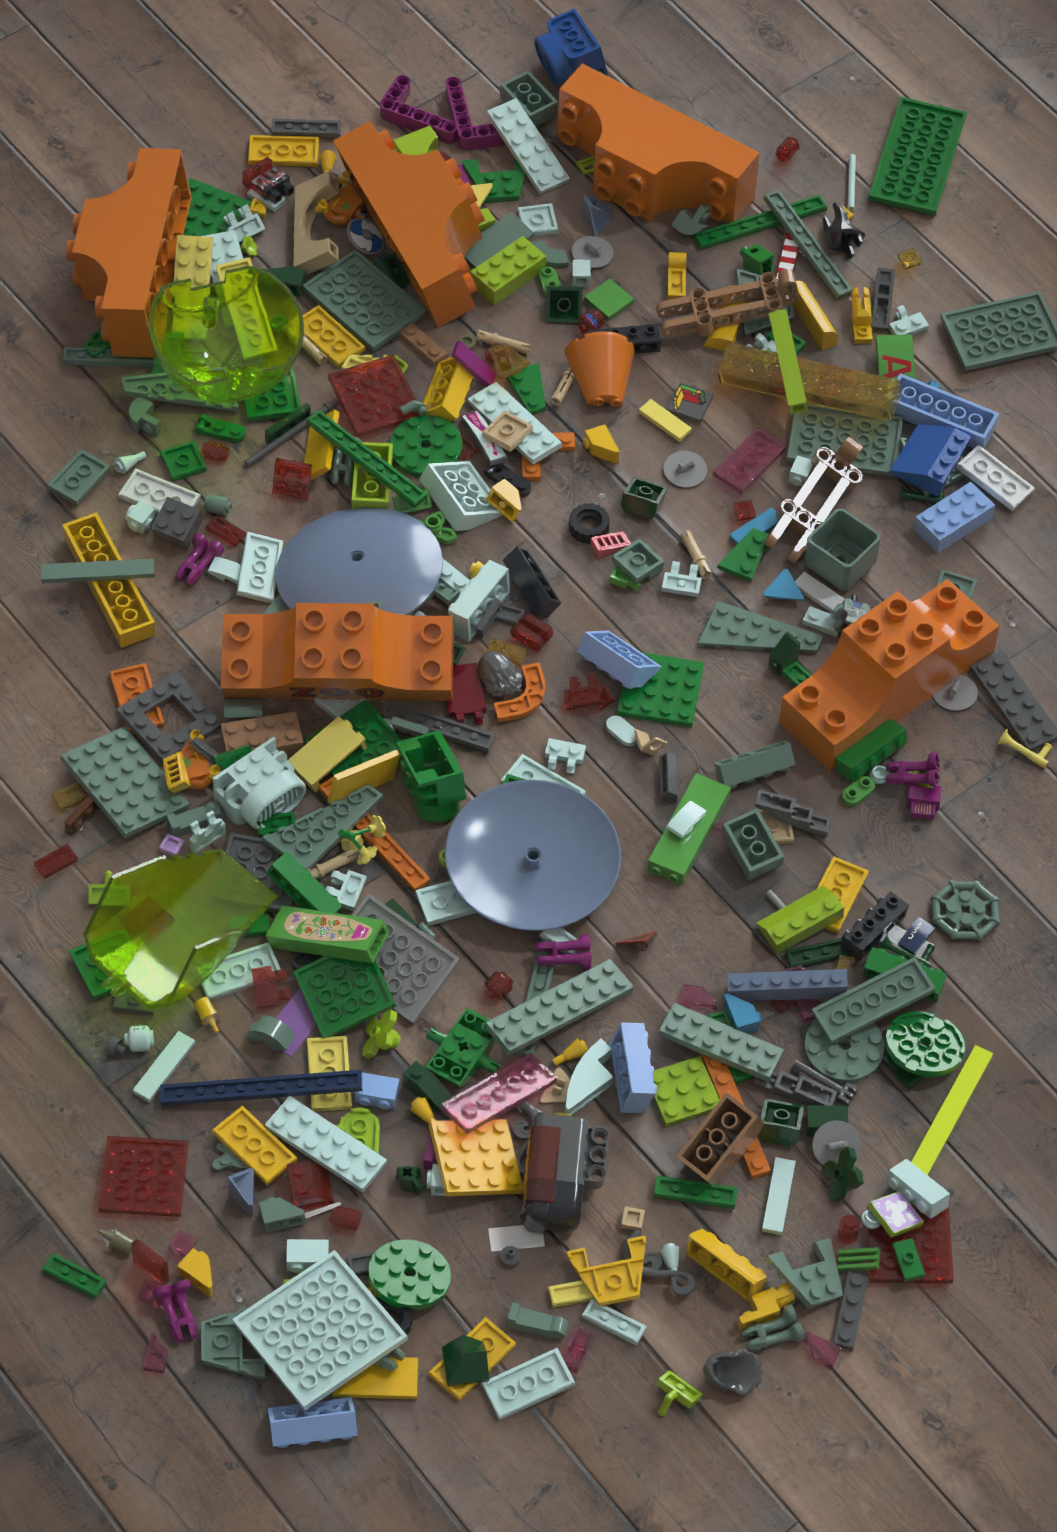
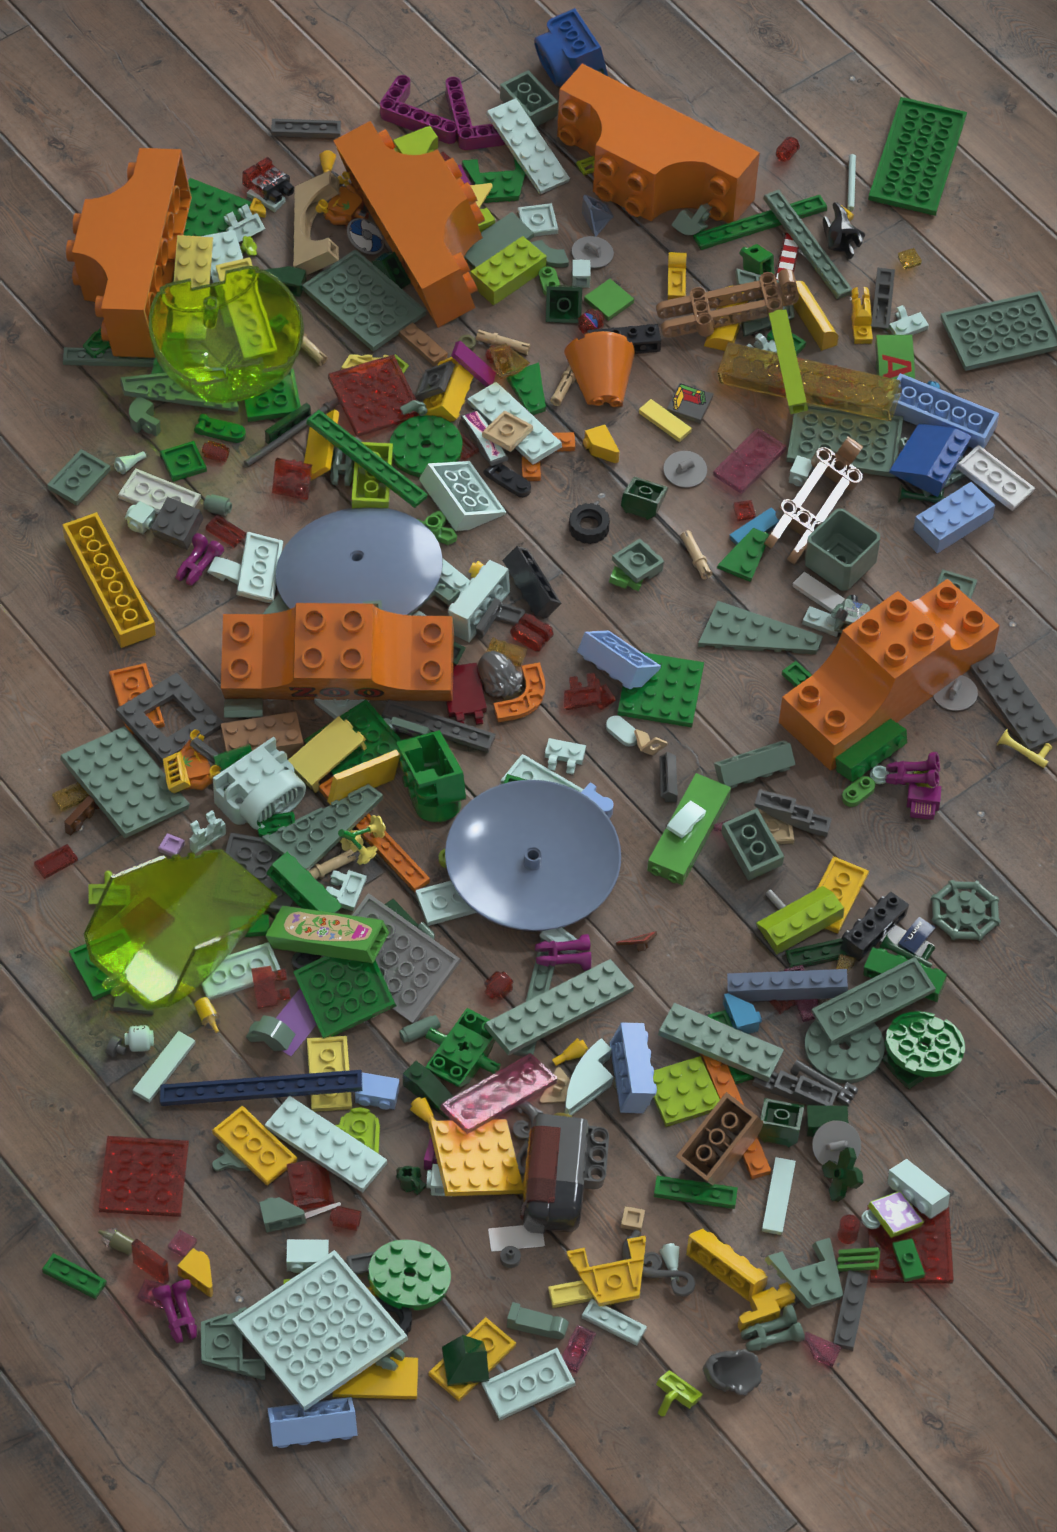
(97, 570): sand green tile -> none
(155, 1356): clear pink tile -> none
(180, 824): sand green leg -> none
(242, 1189): sand blue slope -> none
(284, 150): yellow tile -> none
(330, 336): yellow tile -> none
(381, 1034): lime plant -> none
(404, 507): bright green plate -> none
(419, 1028): none -> sand green piece
(435, 380): none -> dark grey tile
(505, 499): yellow slope -> none
(604, 803): none -> light blue leg
(606, 550): coral slope -> none
(682, 584): light aqua plate -> none
(697, 996): clear pink tile -> none
(784, 588): dark azure piece -> none
(784, 653): dark green slope -> none
(952, 1109): neon yellow tile -> none

